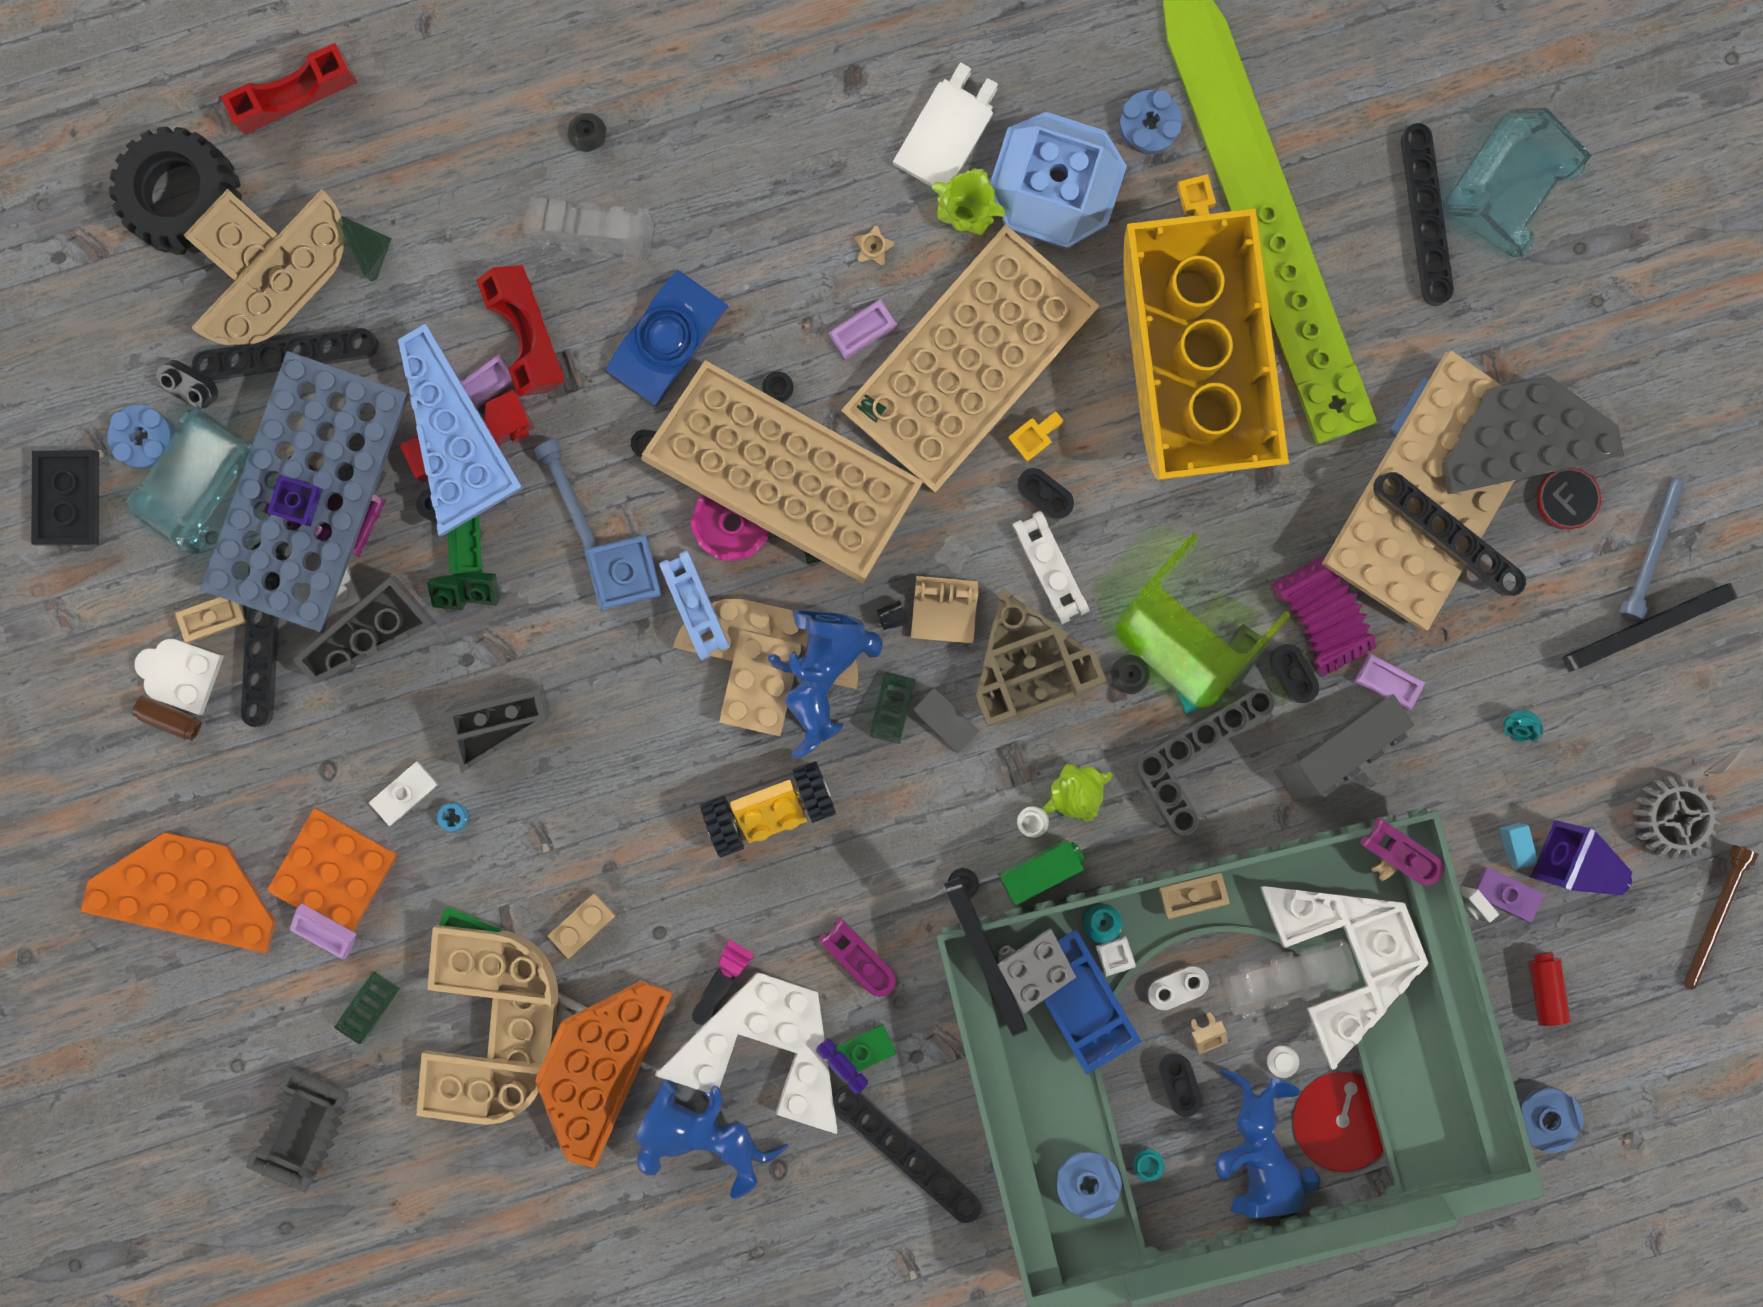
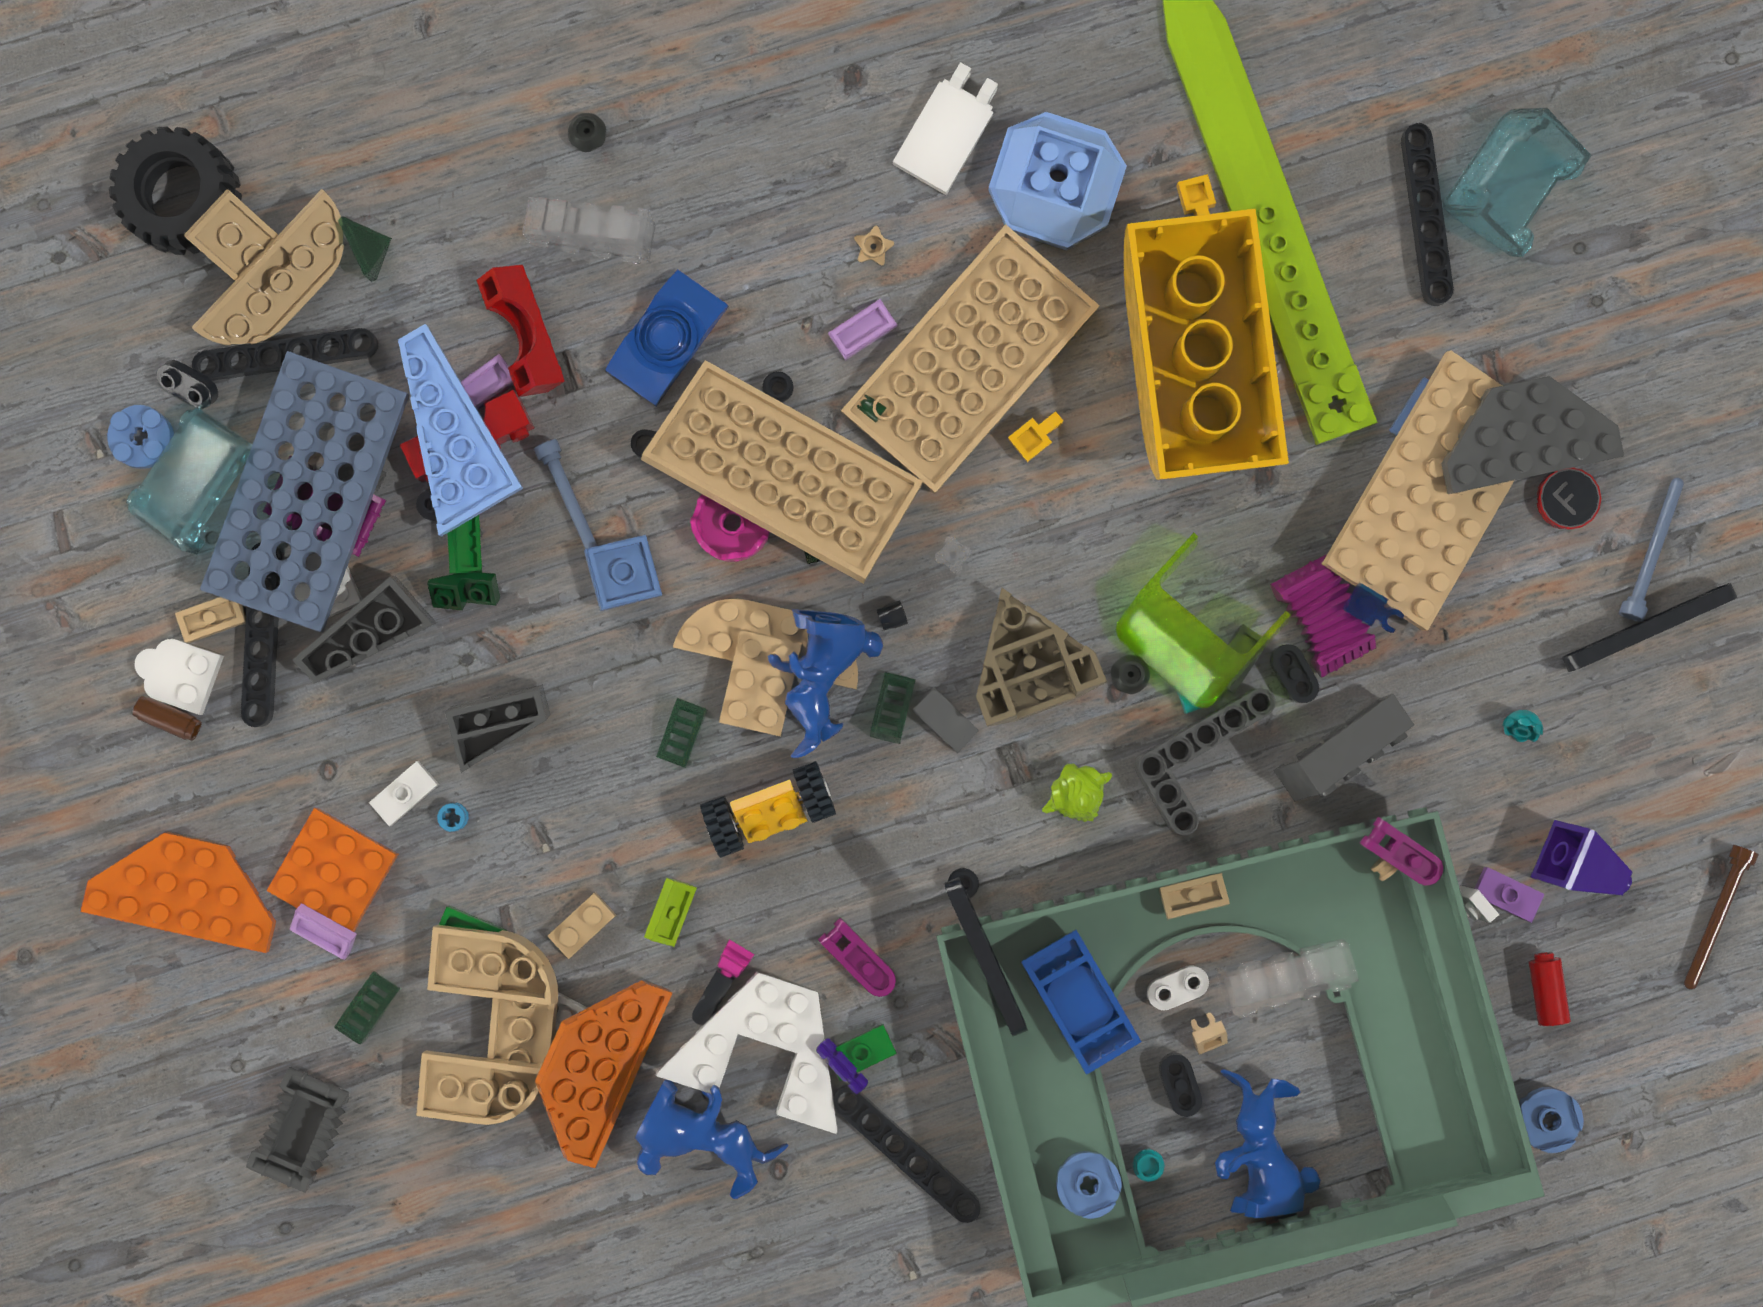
(65, 498): black plate -> none
(261, 104): red arch -> none
(295, 500): dark purple piece -> none
(670, 912): none -> lime plate
(674, 718): none -> clear green slope
(694, 604): light blue plate -> none
(944, 609): tan hinge -> none
(967, 202): lime hair -> none
(1033, 821): white plate -> none
(1035, 970): light grey hinge -> none
(1041, 870): green brick -> none
(1047, 491): black plate -> none
(1050, 567): white plate -> none
(1099, 933): teal plate -> none
(1115, 956): white tile -> none
(1153, 103): medium blue plate -> none
(1283, 1061): white plate -> none
(1337, 1123): red piece -> none
(1369, 606): none -> clear blue plate
(1383, 947): white wing -> none
(1387, 680): lavender tile -> none
(1452, 530): black beam -> none
(1518, 845): medium azure piece -> none
(1681, 830): light grey gear -> none

